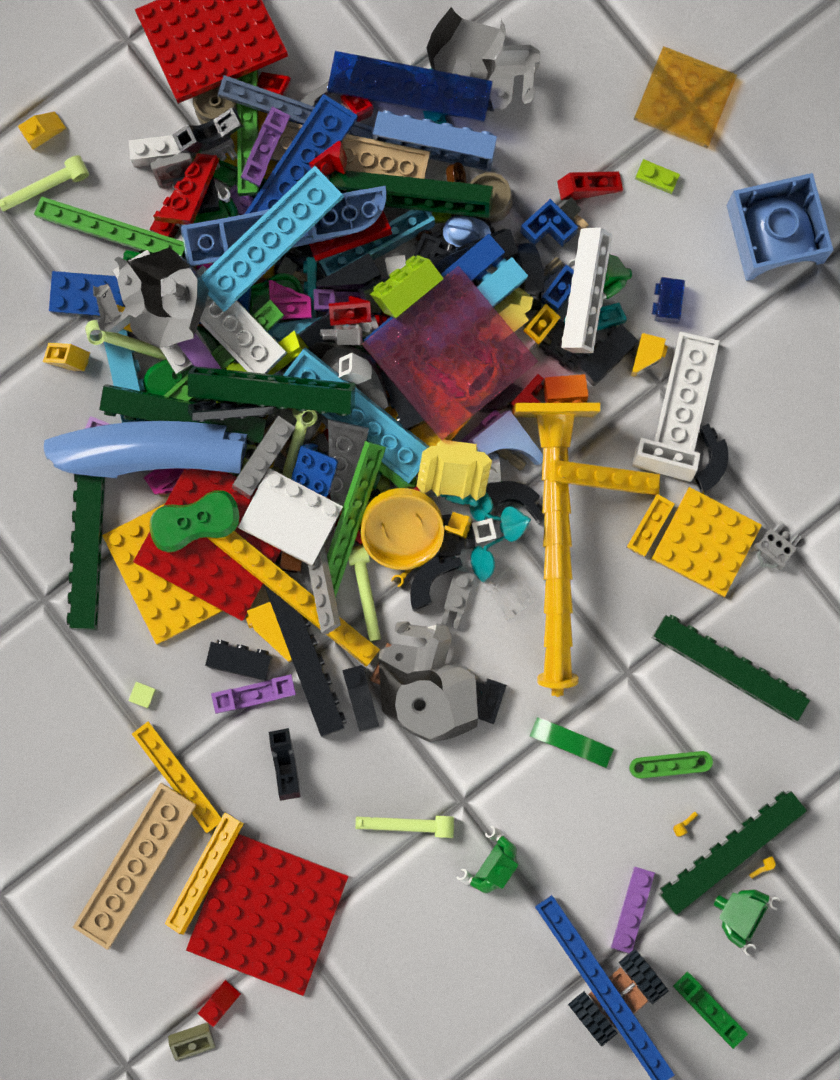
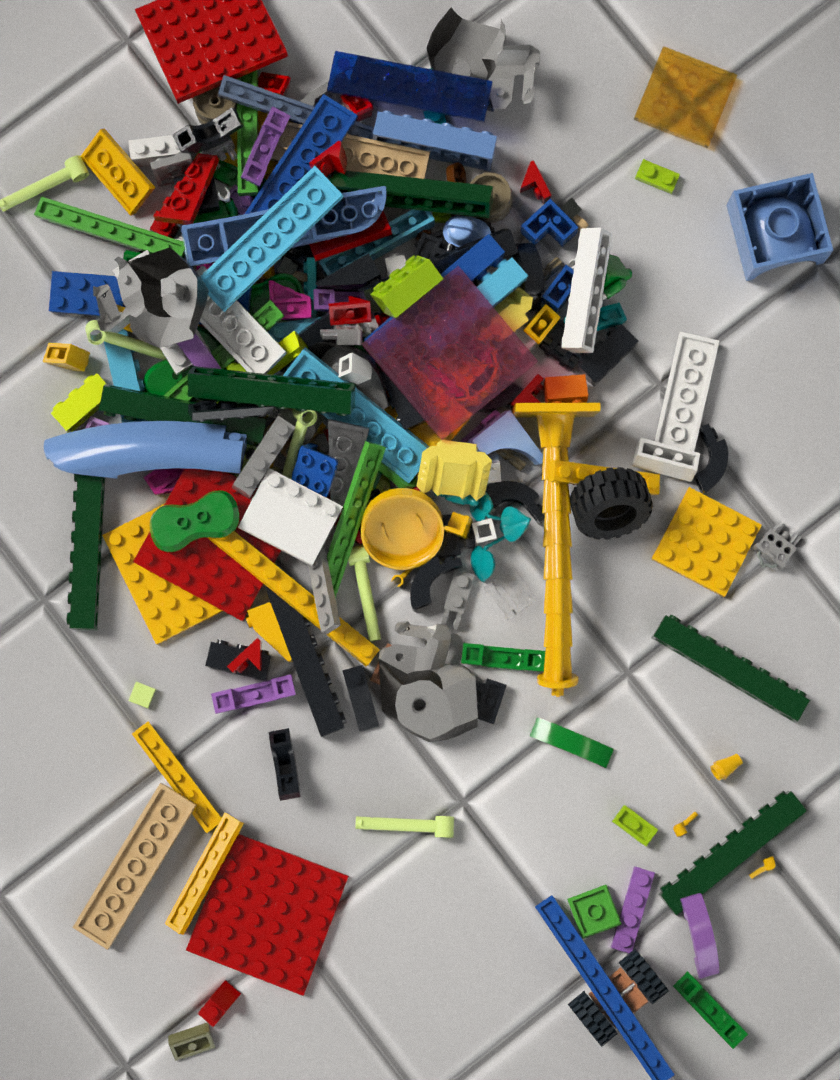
(41, 128): yellow slope -> none
(80, 404): none -> neon yellow brick
(117, 172): none -> yellow tile
(252, 653): none -> red slope
(290, 563): reddish brown brick -> none
(496, 868): green torso -> none
(503, 657): none -> green slope
(534, 179): none -> red slope
(589, 184): red slope -> none
(594, 911): none -> bright green plate
(611, 503): none -> black tyre
(634, 825): none -> lime plate
(648, 353): yellow slope -> none
(650, 525): yellow plate -> none
(669, 300): clear blue brick -> none
(671, 764): bright green plate -> none
(701, 935): none -> medium lavender slope
(725, 767): none -> yellow cone
(743, 915): torso -> none

